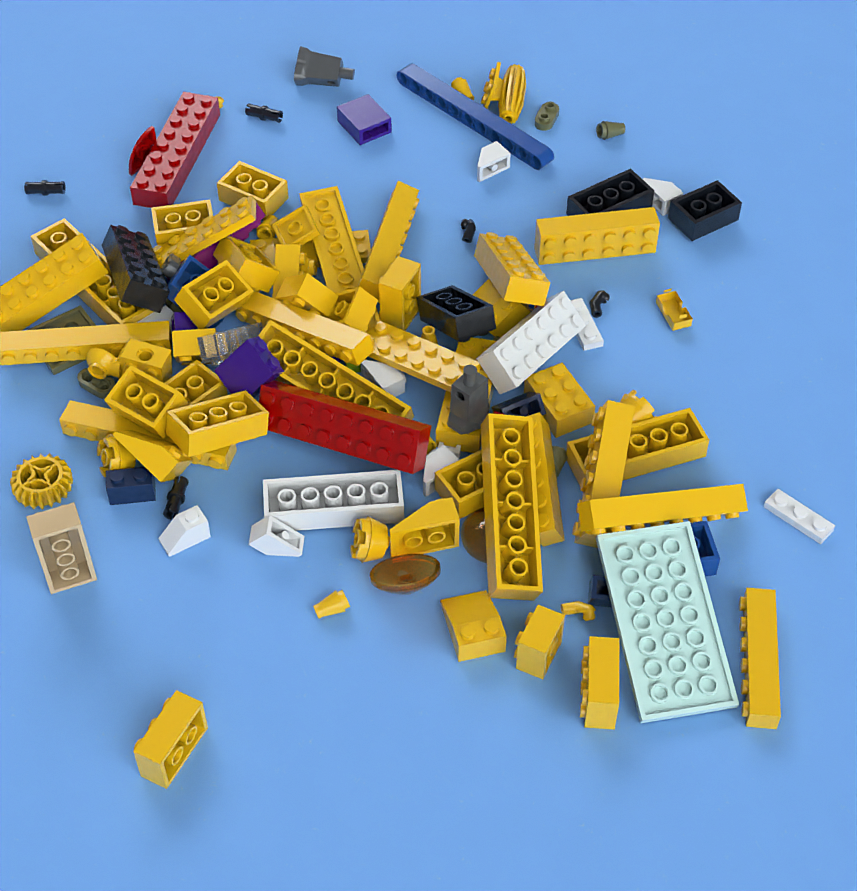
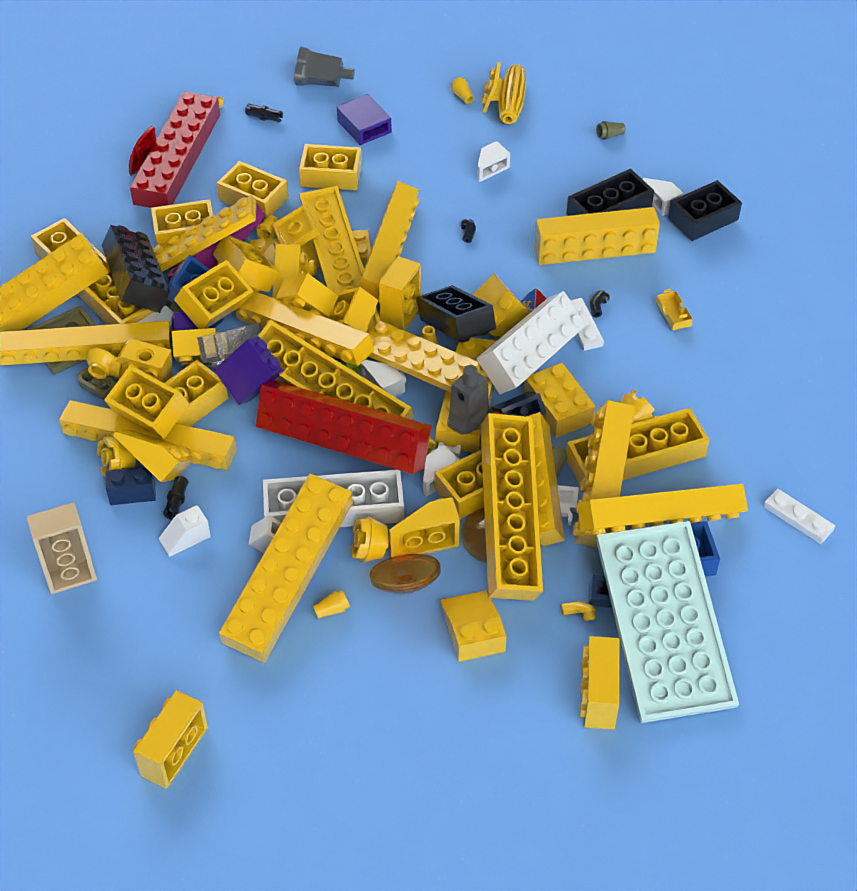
(41, 481): yellow gear -> none
(44, 187): black pin -> none
(170, 265): dark grey beam -> none
(217, 423): yellow brick -> none
(286, 568): none -> yellow brick
(330, 166): none -> yellow brick
(475, 116): blue beam -> none
(511, 269): yellow brick -> none
(539, 641): yellow brick -> none
(546, 116): olive plate -> none
(568, 501): none -> white plate
(760, 658): yellow brick -> none

